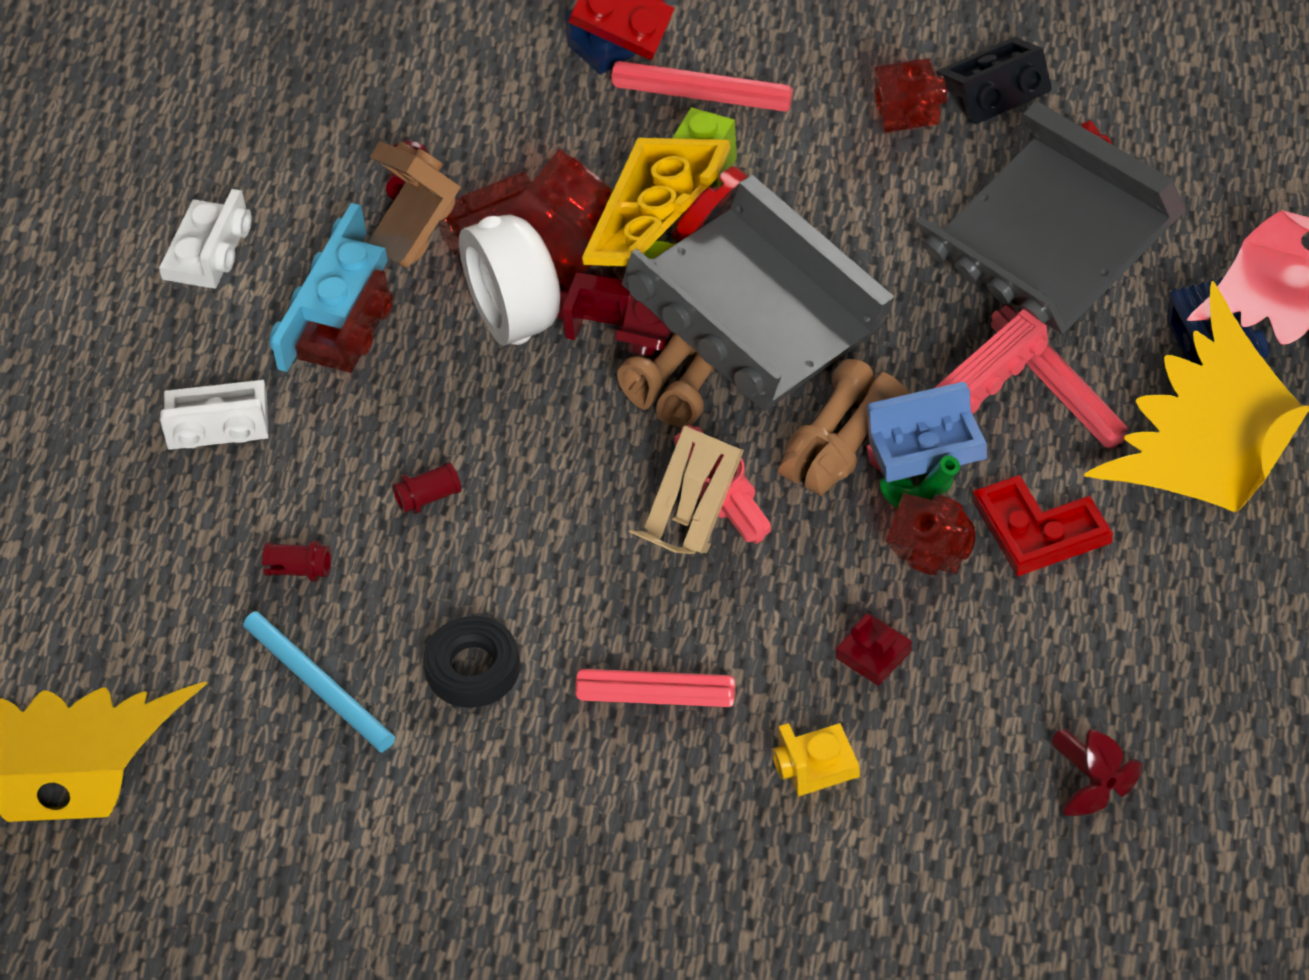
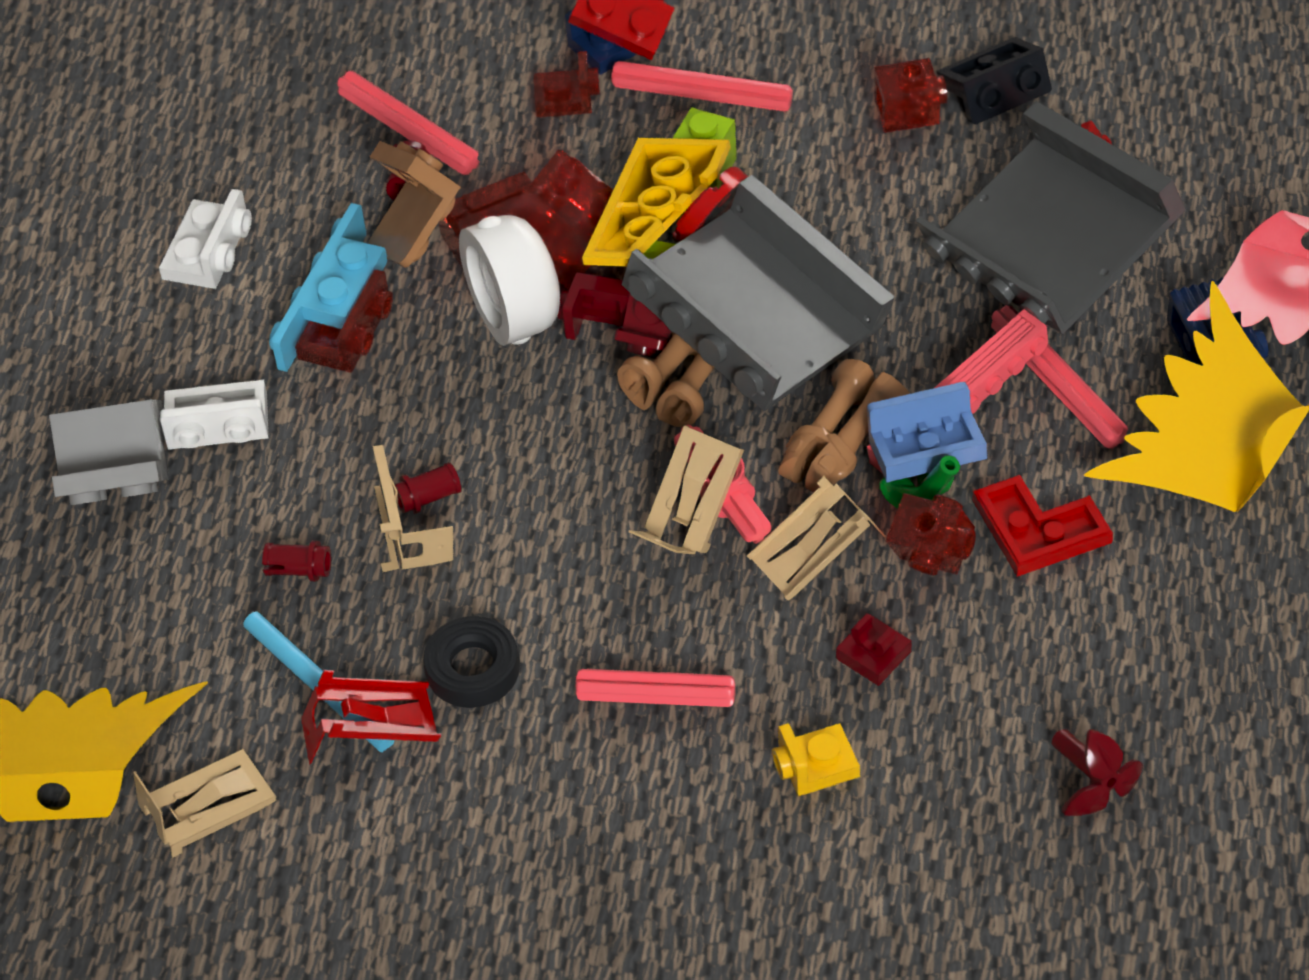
(108, 451): none -> light grey bracket
(215, 785): none -> tan piece
(391, 721): none -> red piece
(408, 122): none -> coral axle
(436, 543): none -> tan piece
(566, 91): none -> clear red bracket
(803, 554): none -> tan piece

